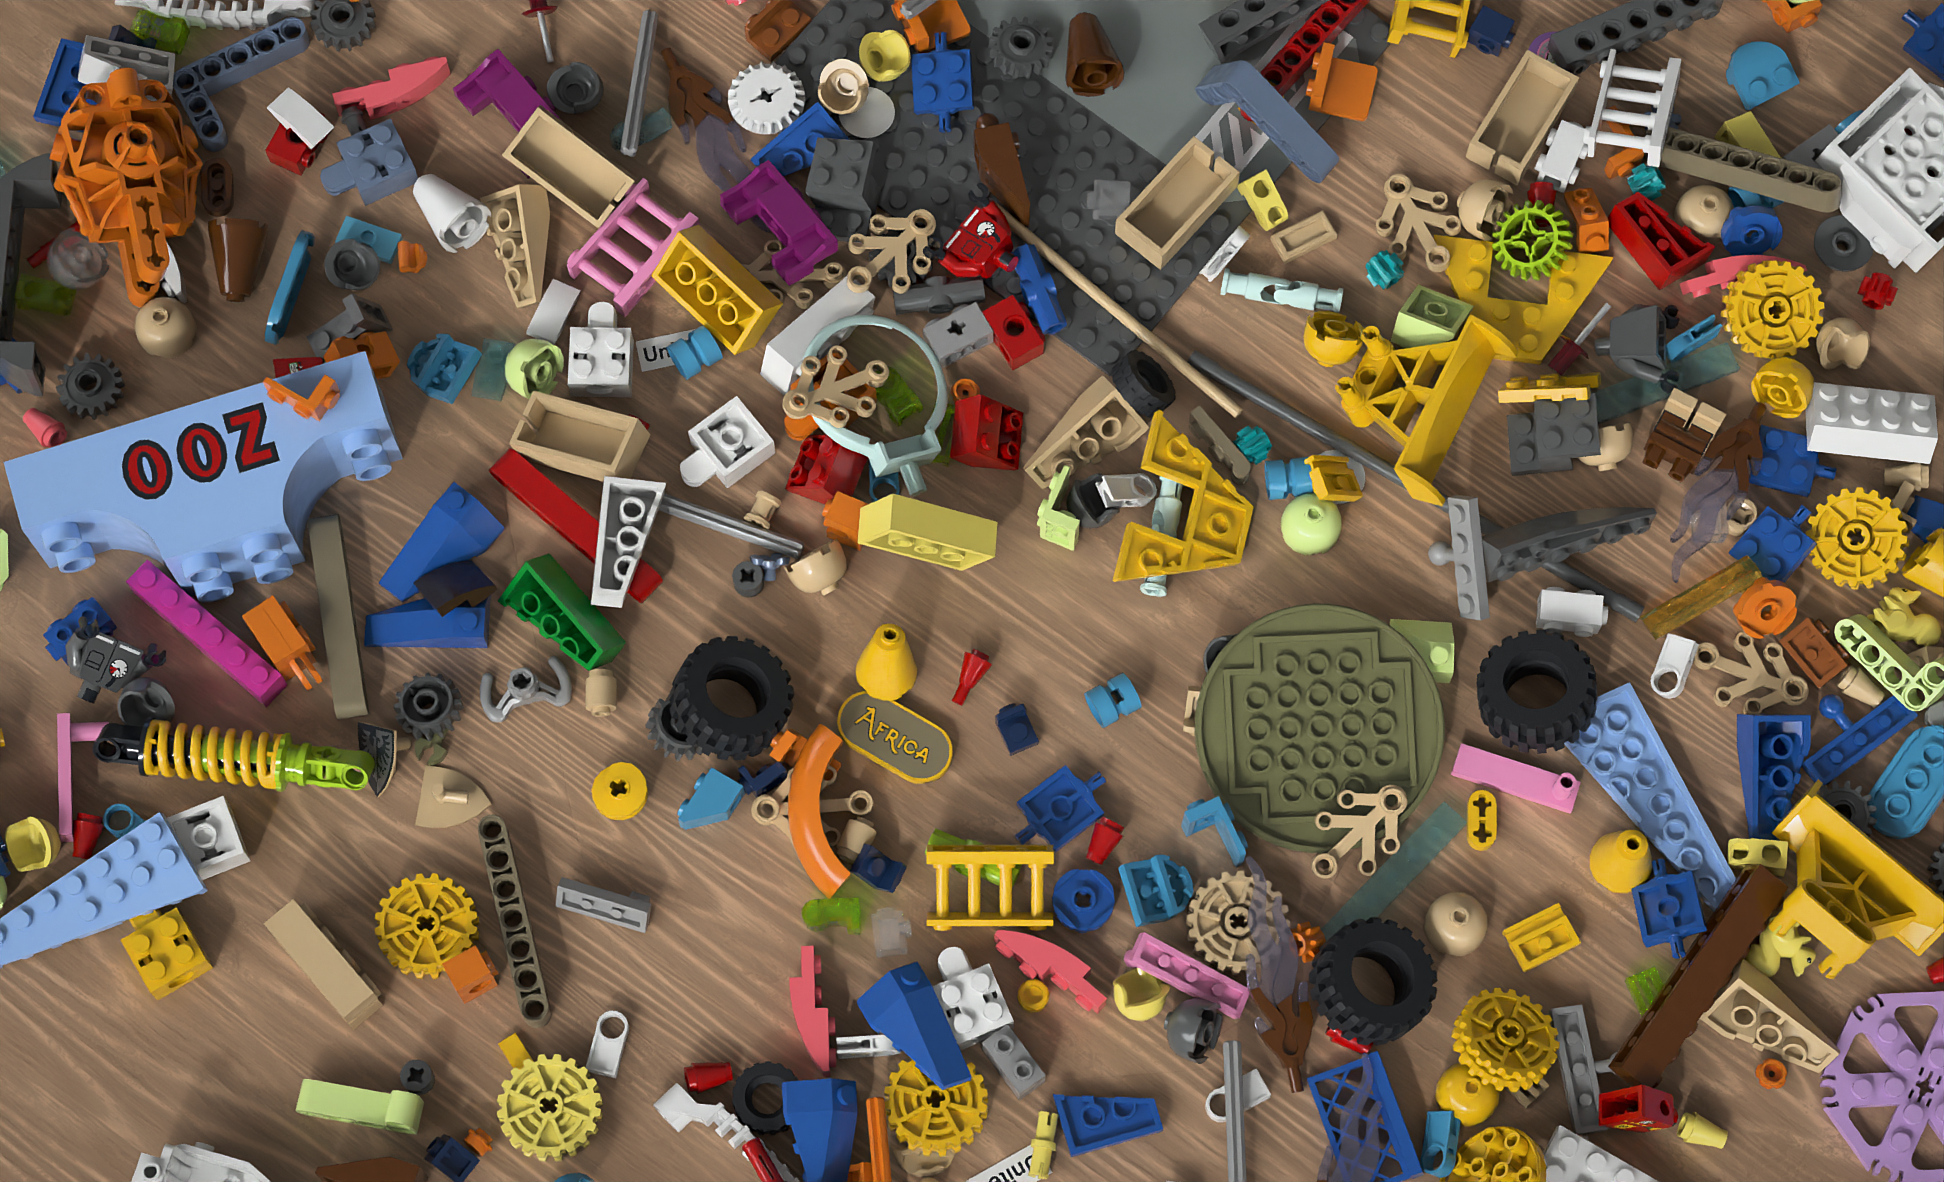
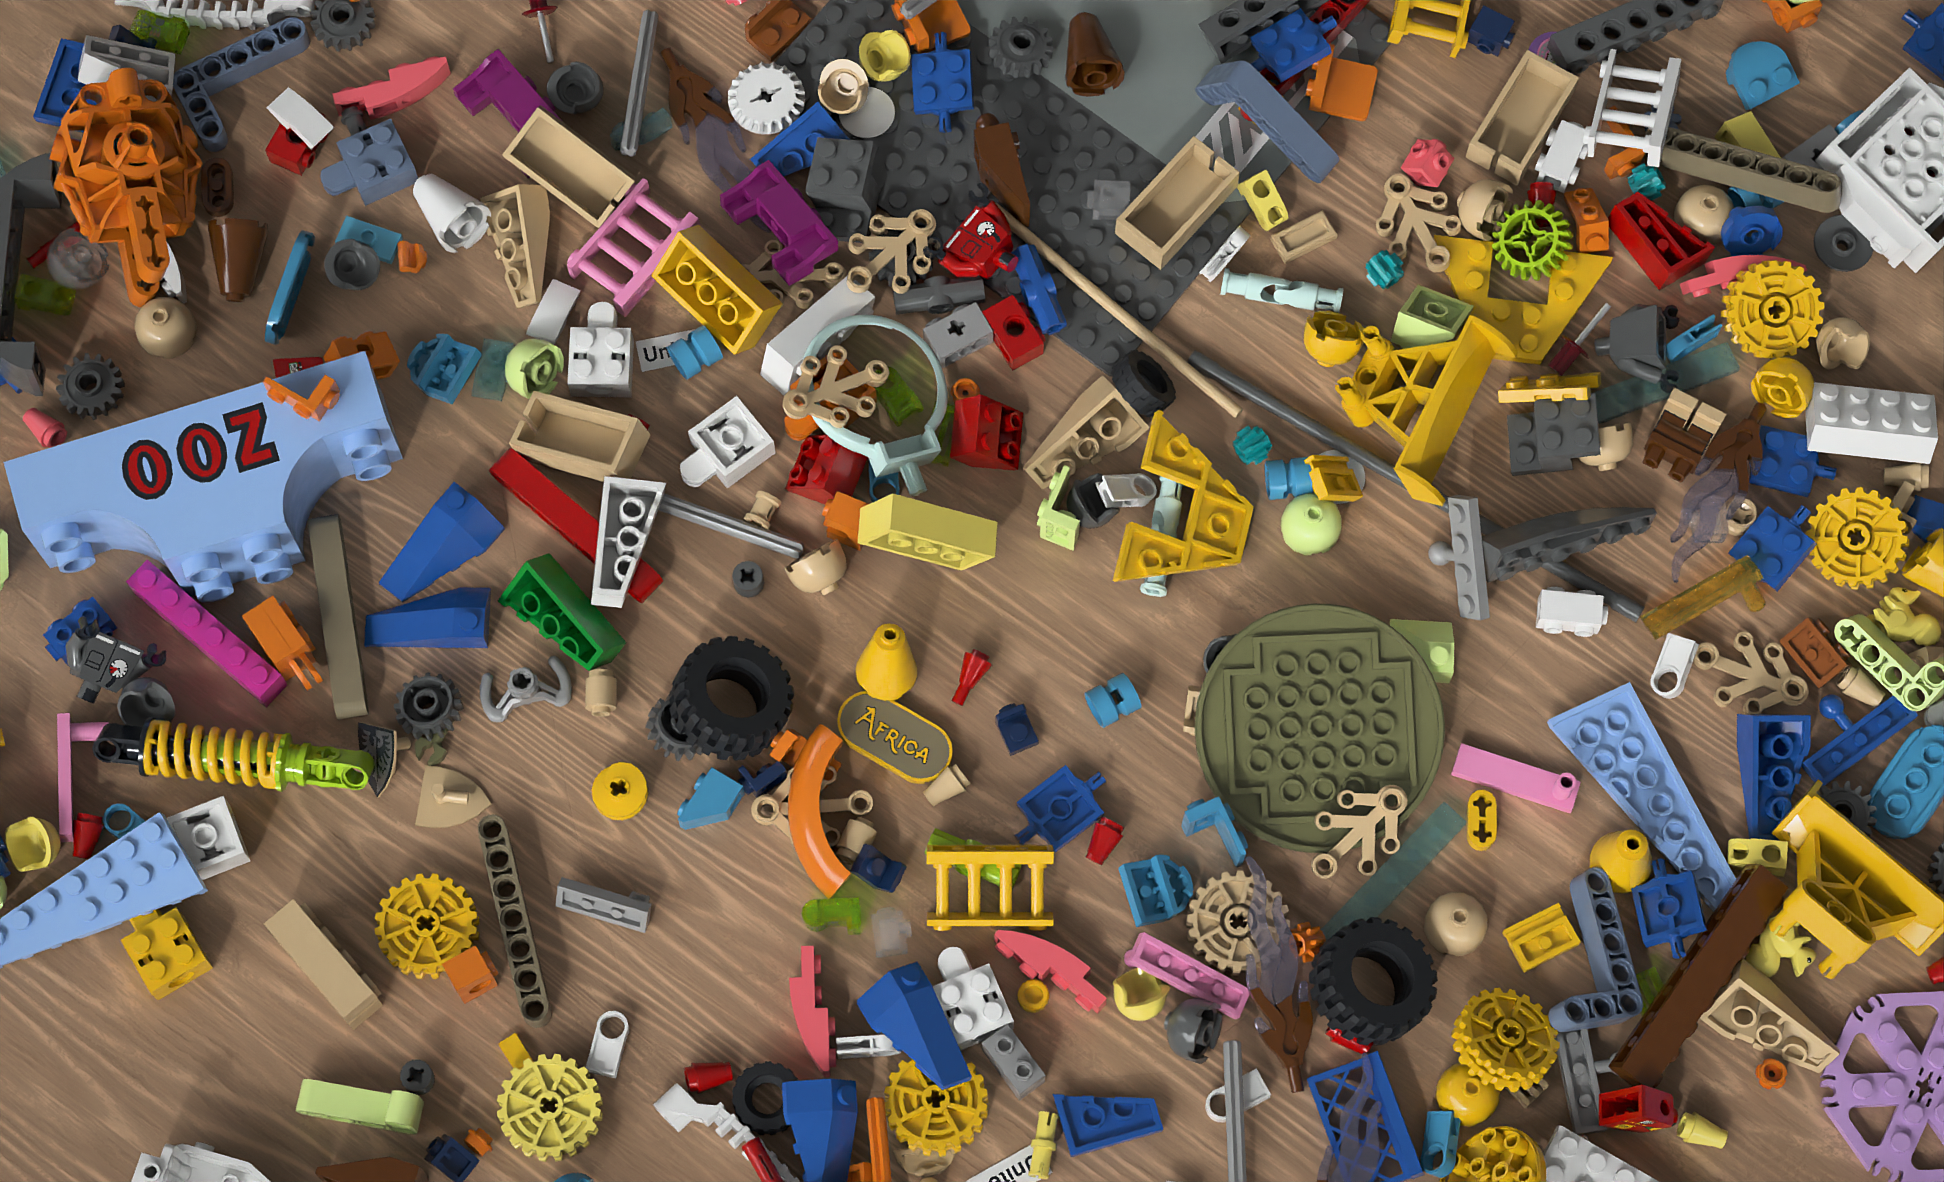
(357, 319): flat silver bracket -> none
(454, 584): dark brown slope -> none
(769, 564): sand blue plant -> none
(946, 785): none -> tan cone
(1083, 918): blue plate -> none
(1220, 445): dark tan plate -> none
(1291, 44): none -> blue plate
(1427, 162): none -> coral brick
(1537, 656): black tyre -> none
(1603, 961): none -> sand blue beam
(1759, 595): orange plate -> none
(1877, 291): red gear -> none

